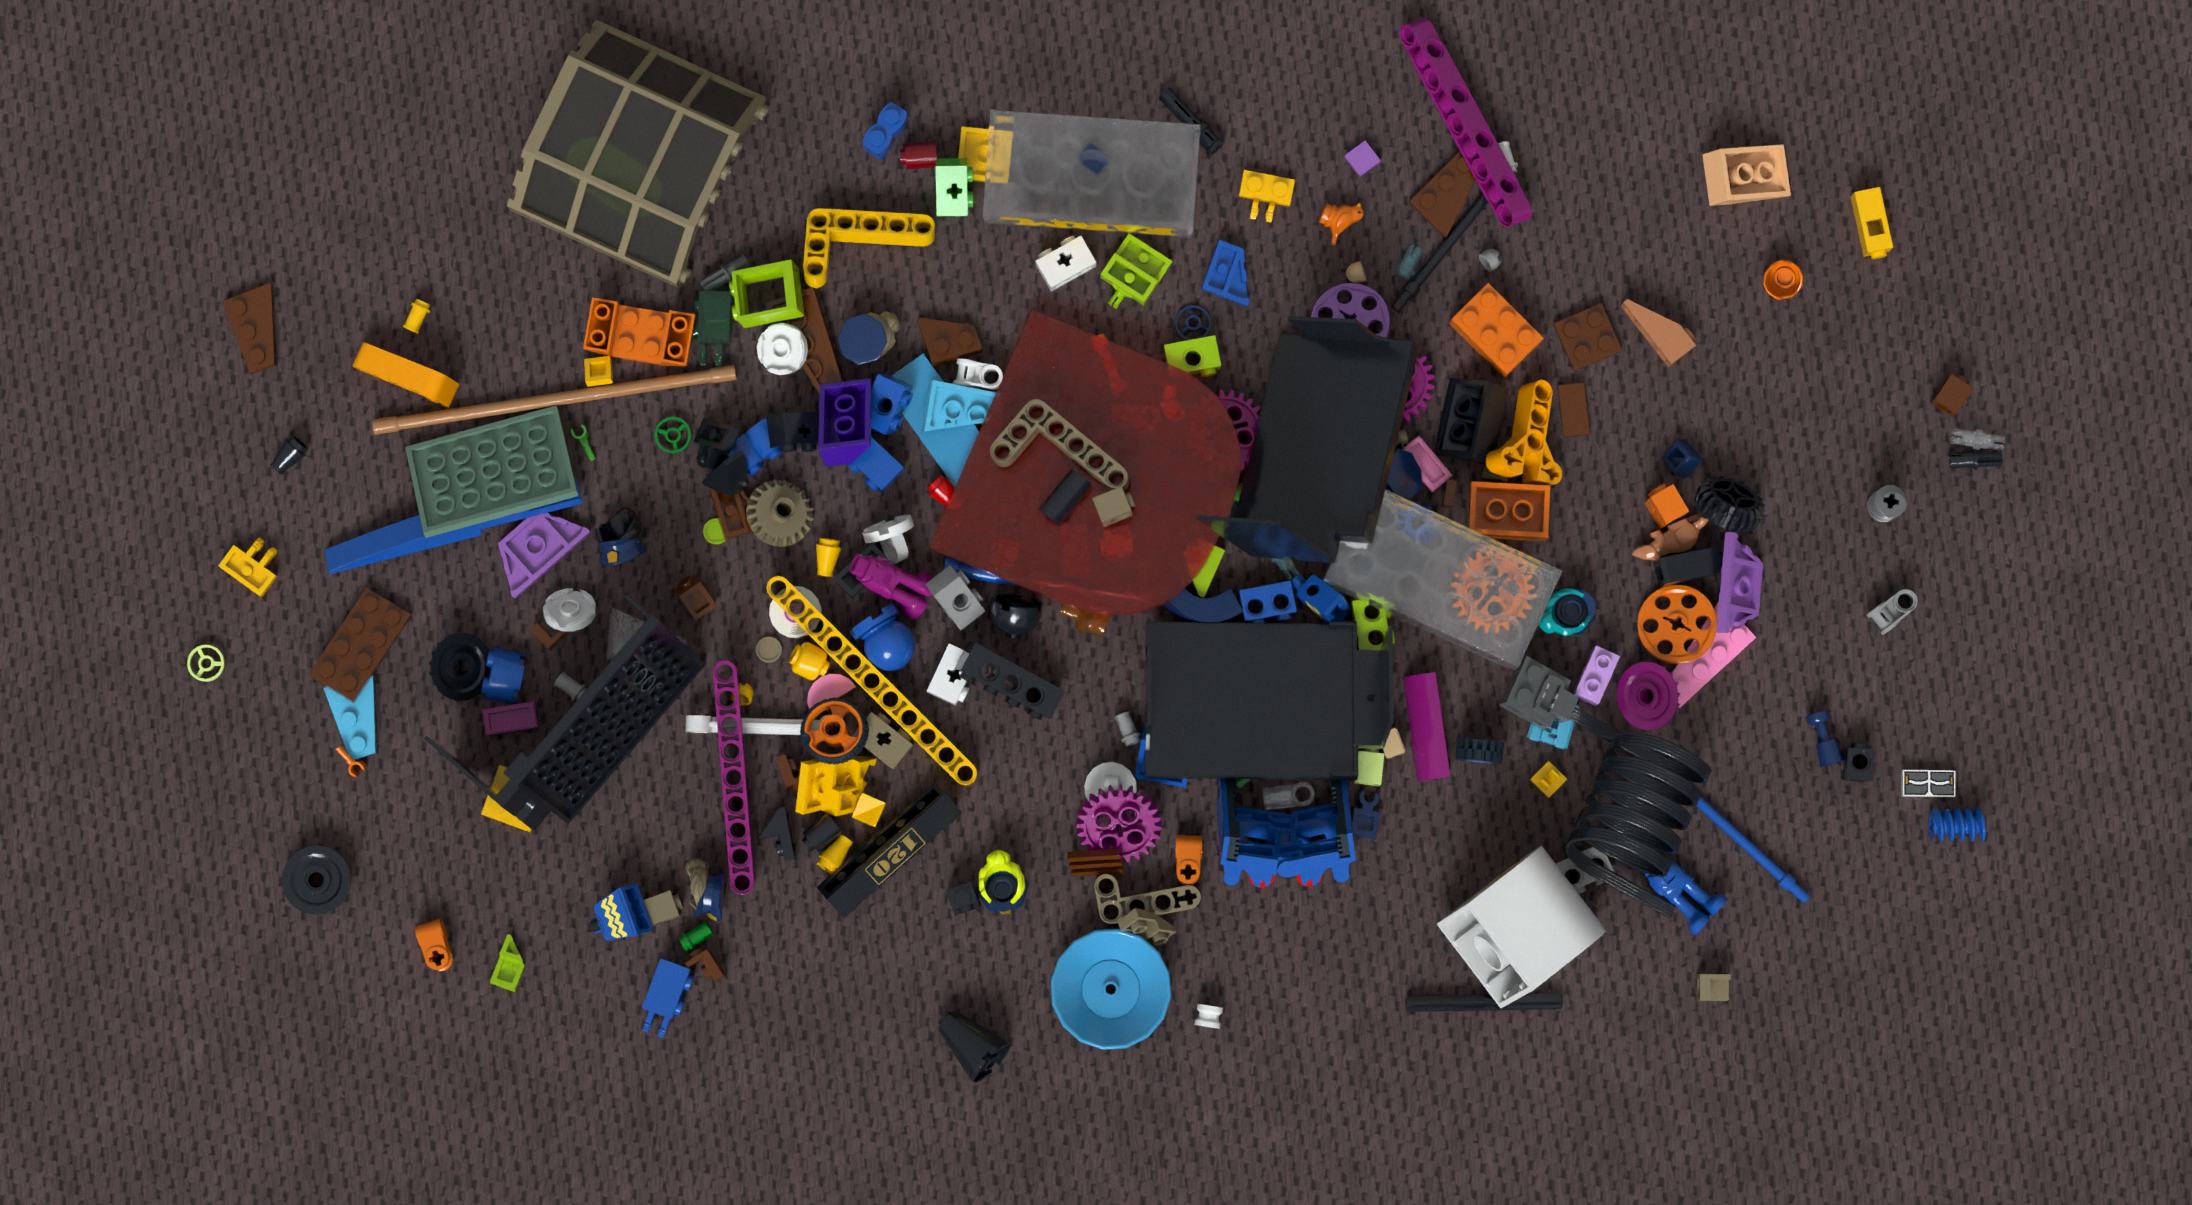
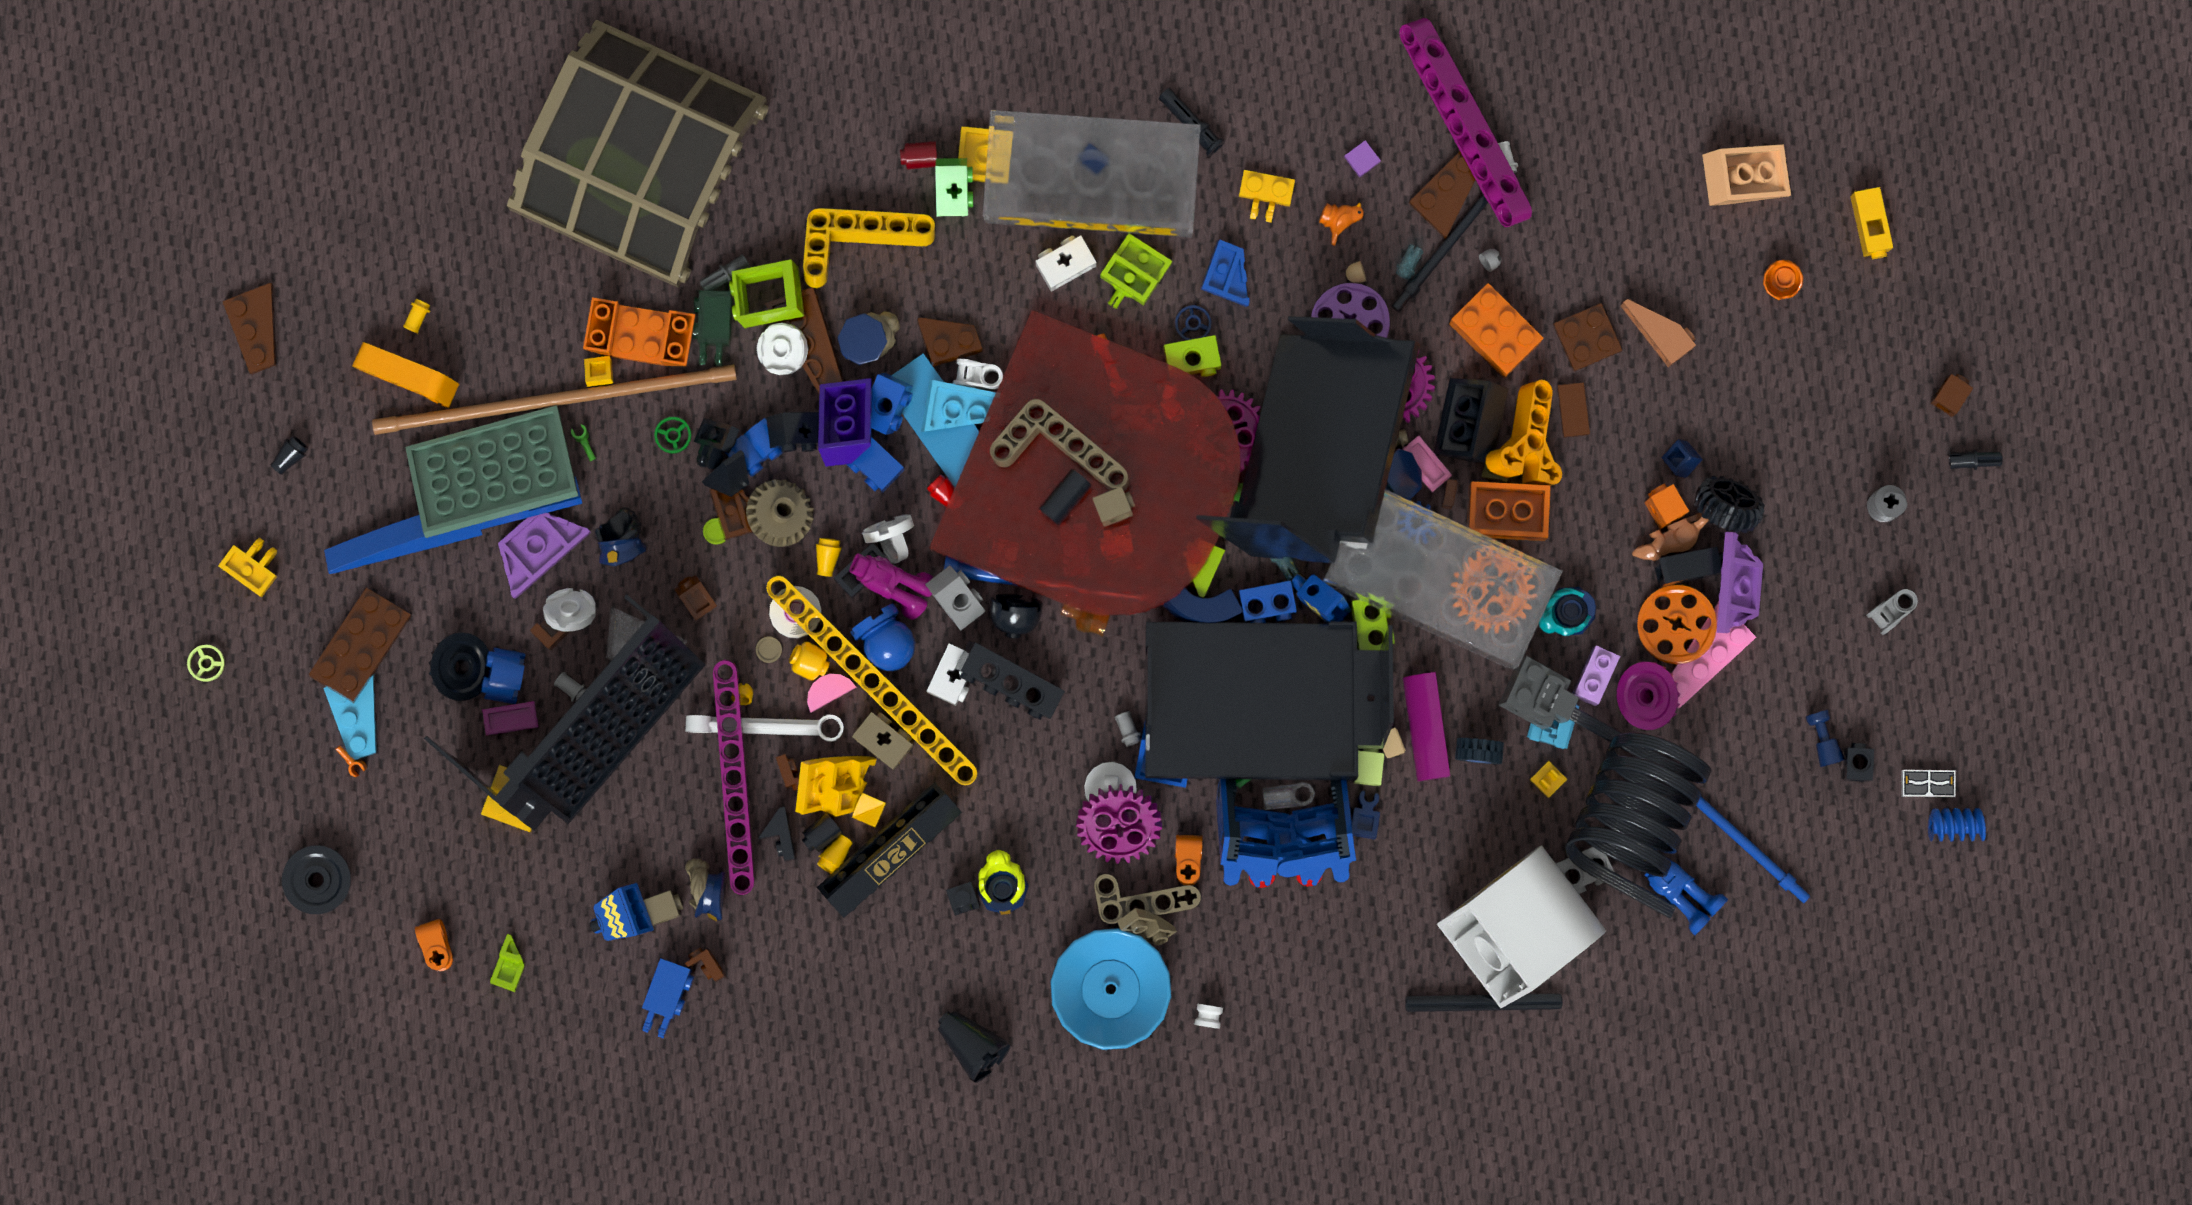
(695, 936): green pin -> none
(839, 709): orange wheel -> none
(889, 126): blue brick -> none
(1095, 862): reddish brown tile -> none
(1713, 987): dark tan panel -> none
(1977, 439): clear pin -> none

